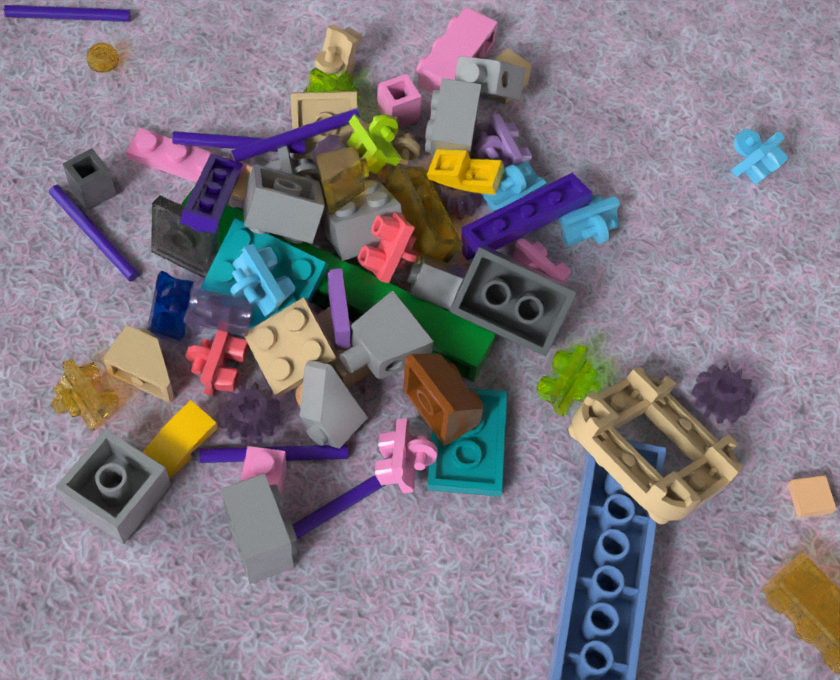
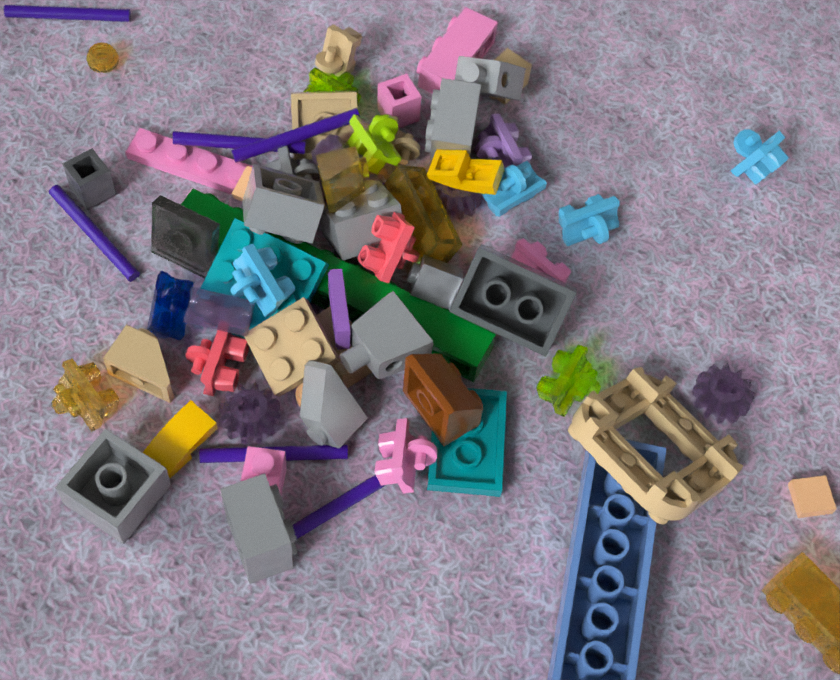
(211, 194): dark purple plate -> none
(525, 215): dark purple fence -> none

